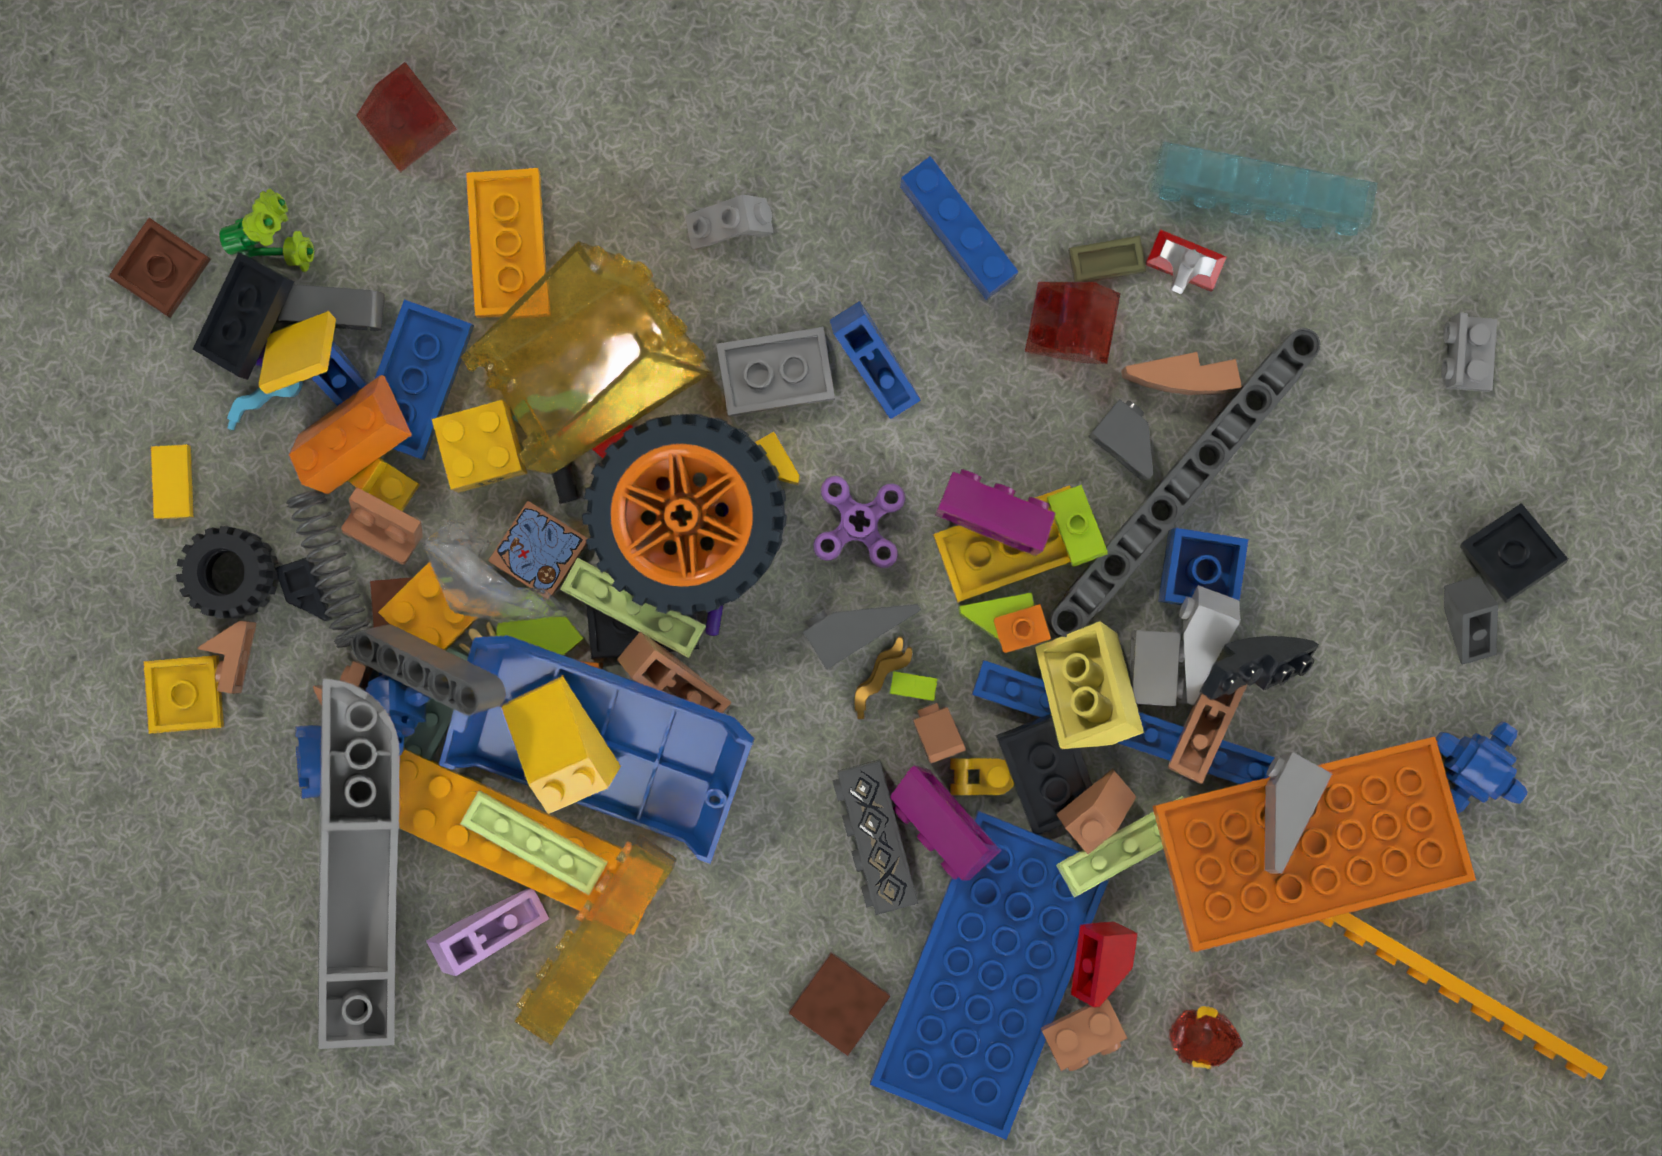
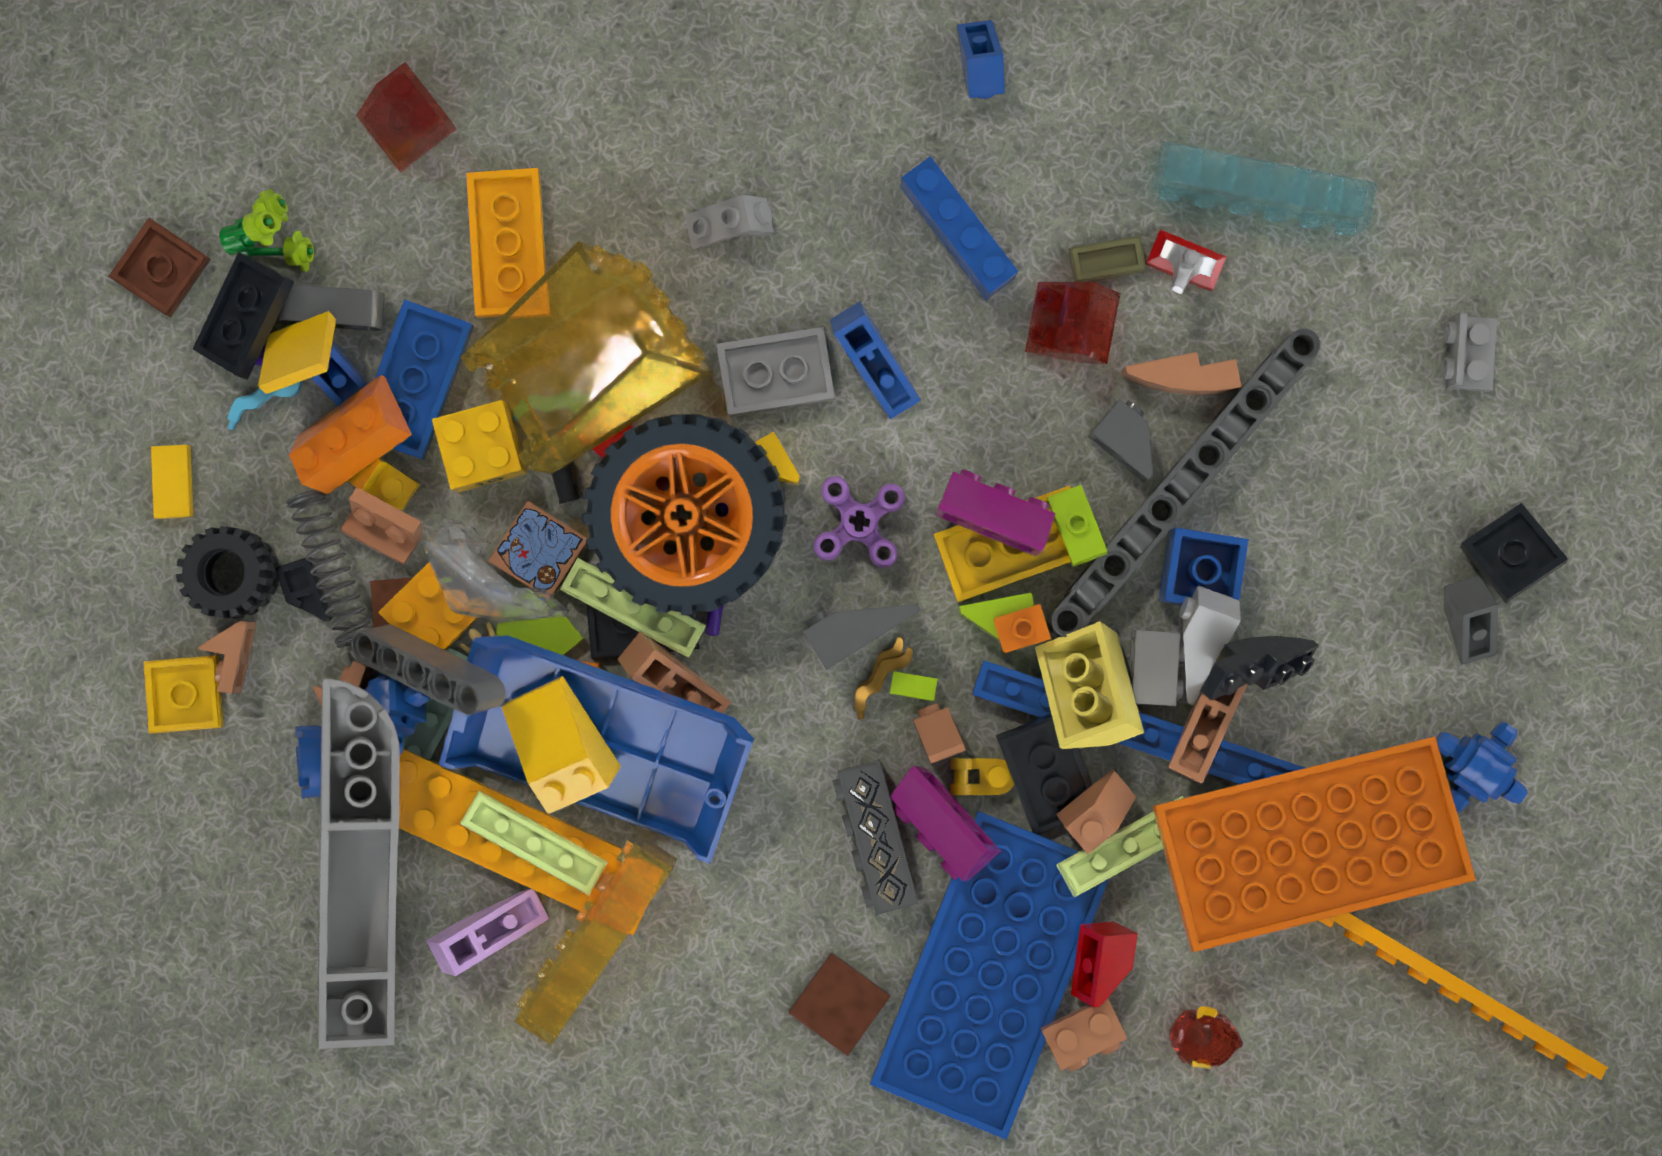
(981, 59): none -> blue slope
(1289, 803): light grey slope -> none

